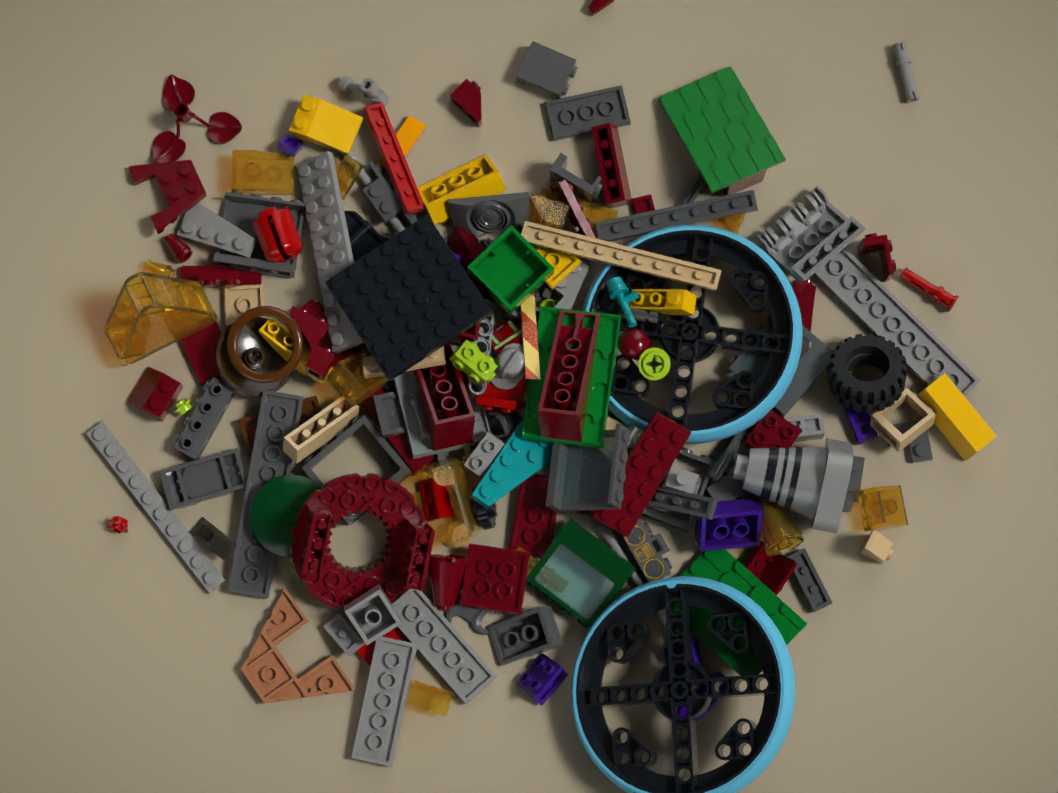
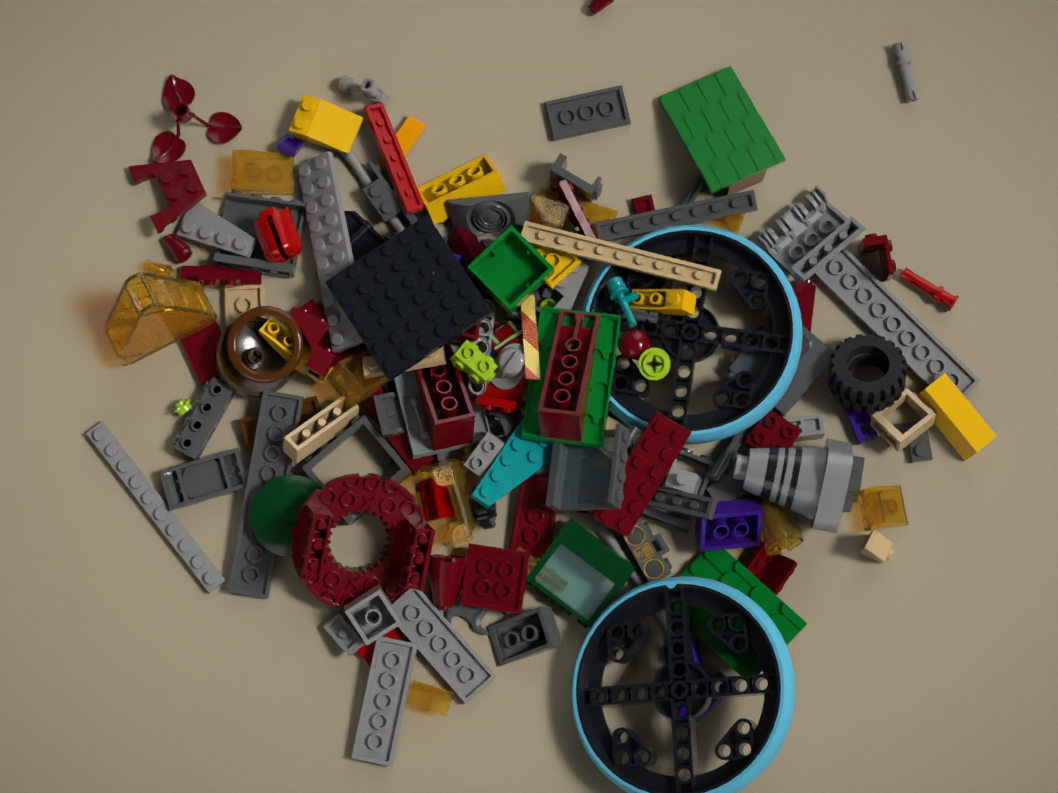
(118, 524): red plate -> none
(156, 393): dark red slope -> none
(212, 538): clear smoke slope -> none
(271, 673): nougat wing -> none
(347, 174): clear yellow plate -> none
(468, 100): dark red slope -> none
(542, 678): dark purple bracket -> none
(547, 69): dark grey panel -> none
(611, 165): dark red brick -> none
(810, 581): dark grey plate -> none

